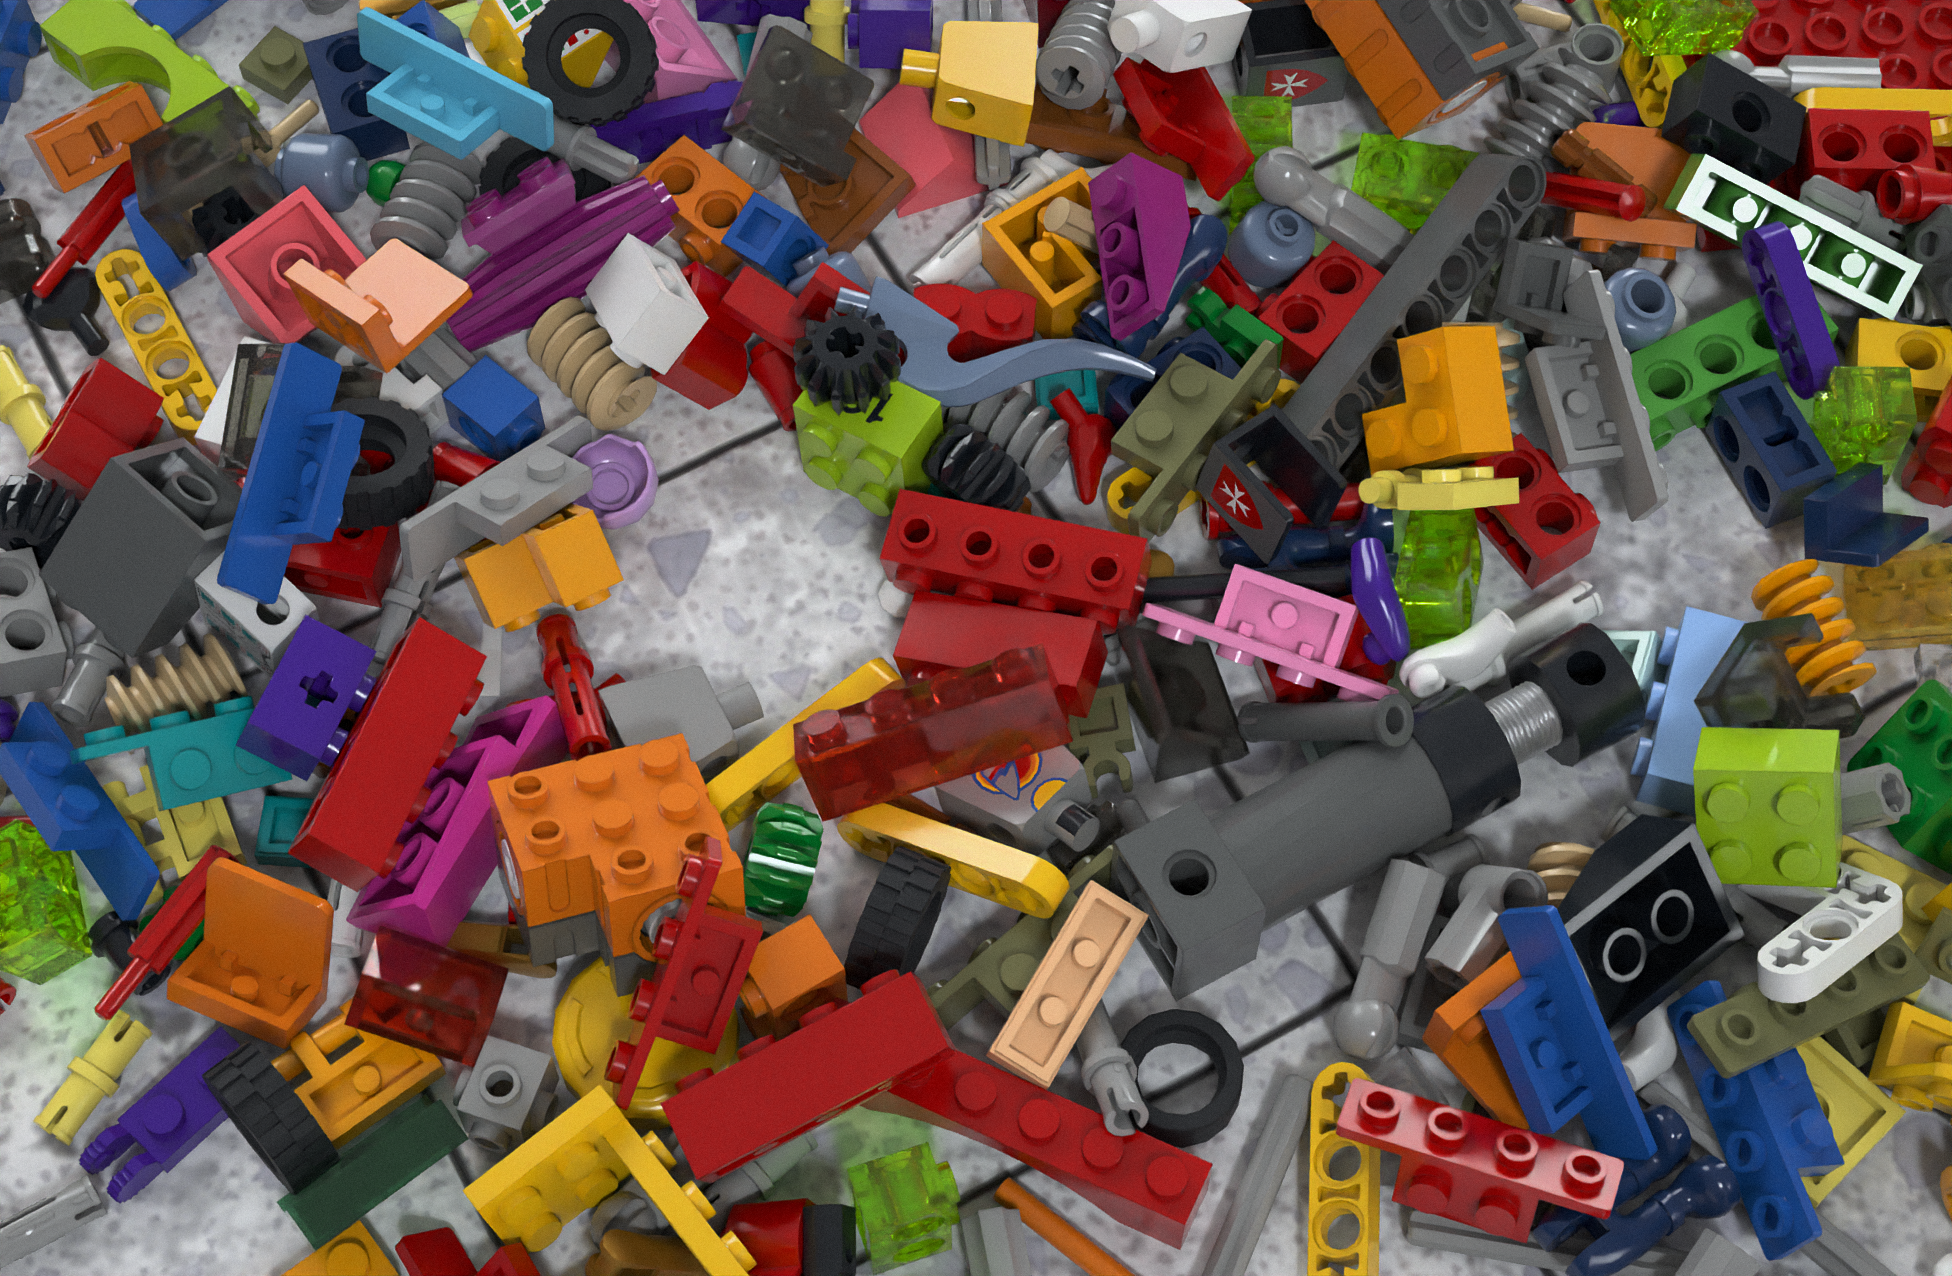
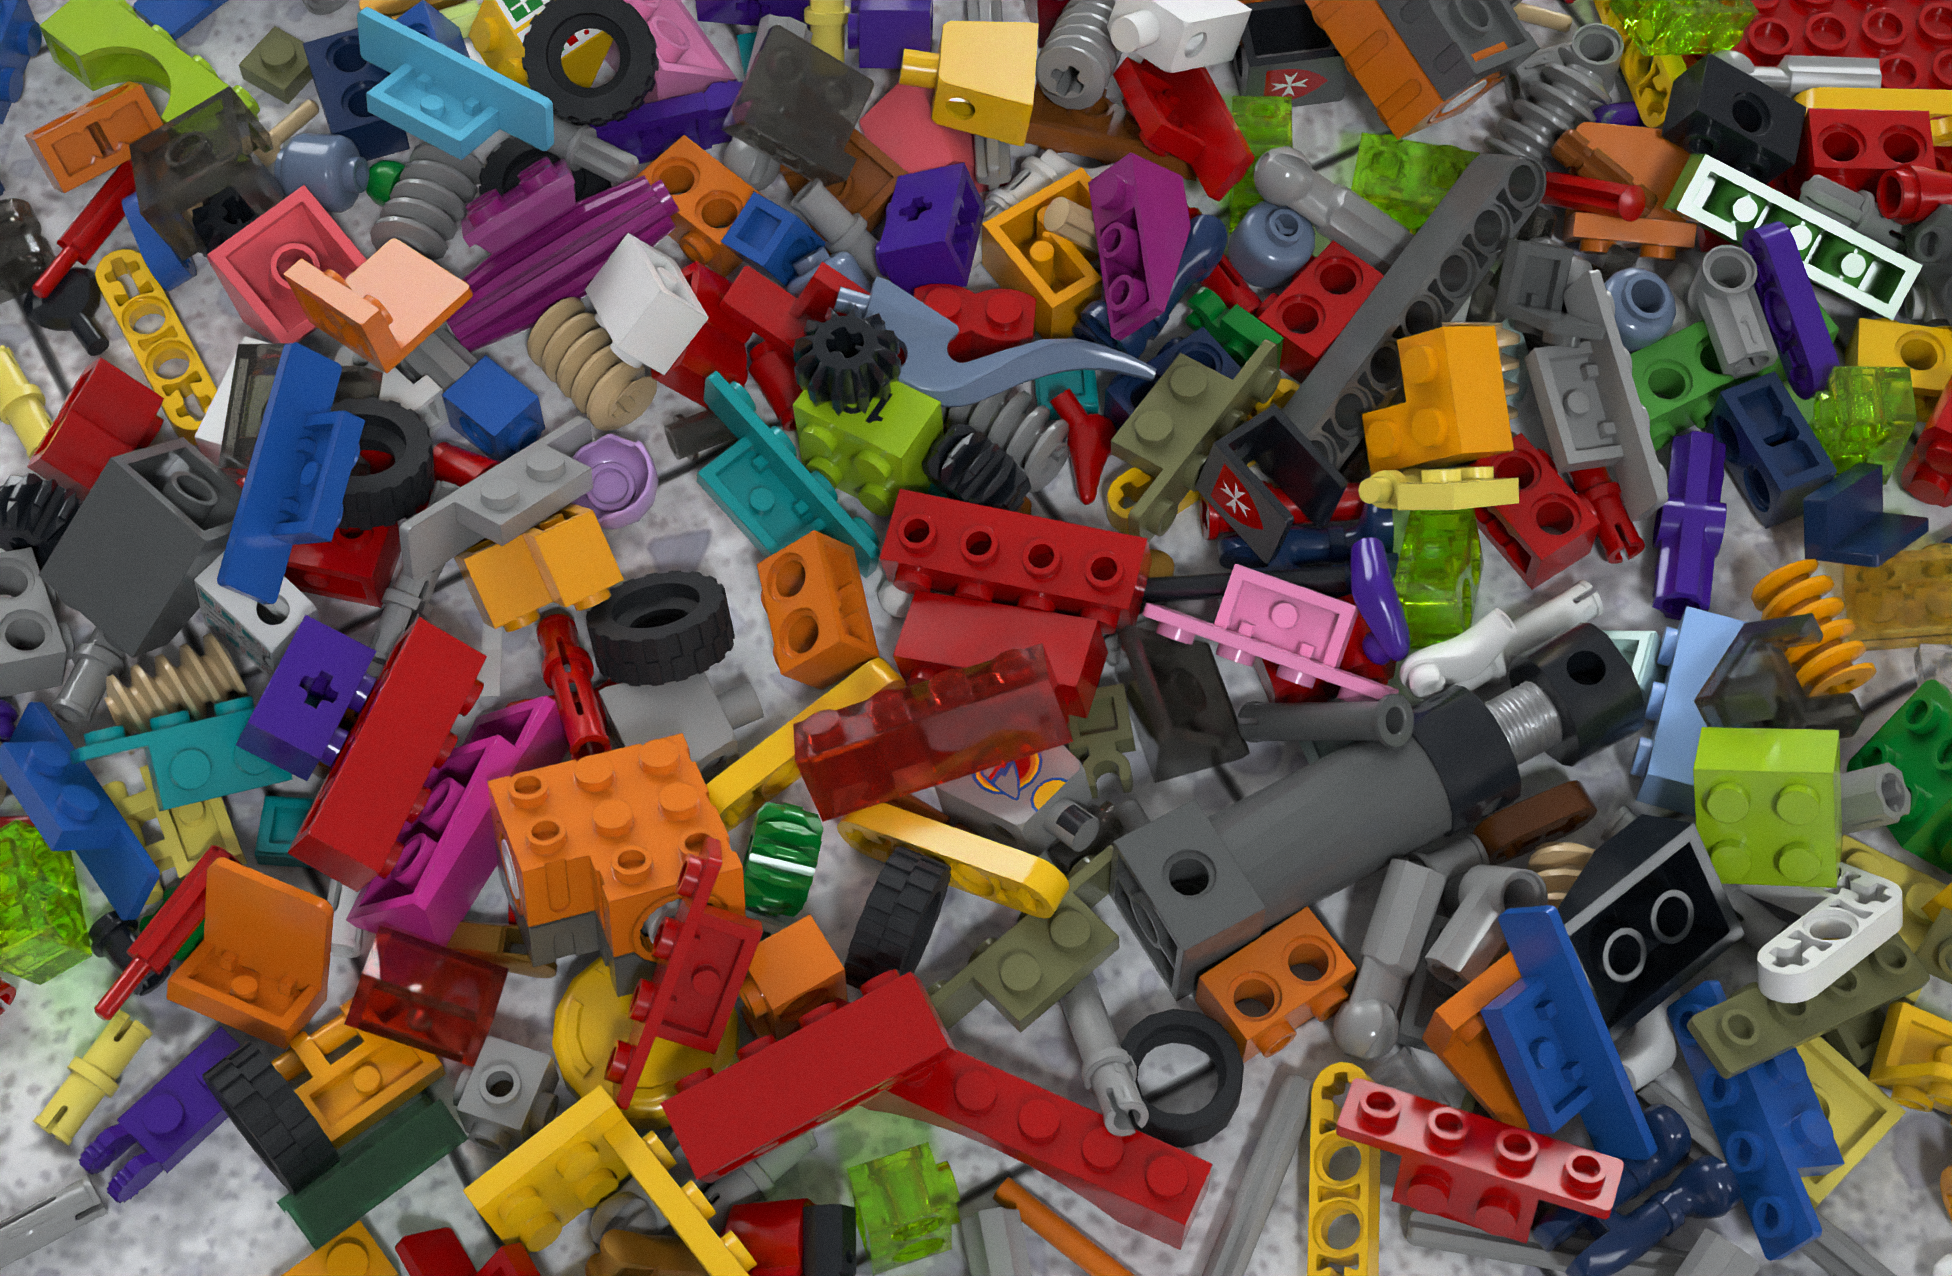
(661, 628): none -> black tyre
(695, 434): none -> clear smoke pin
(769, 489): none -> teal bracket
(817, 610): none -> orange brick
(838, 226): none -> light grey pin
(931, 229): none -> dark purple brick
(1067, 985): light nougat tile -> none
(1264, 974): none -> orange brick
(1535, 821): none -> reddish brown beam
(1616, 529): none -> red pin
(1689, 524): none -> dark purple piece
(1732, 313): none -> light grey piece

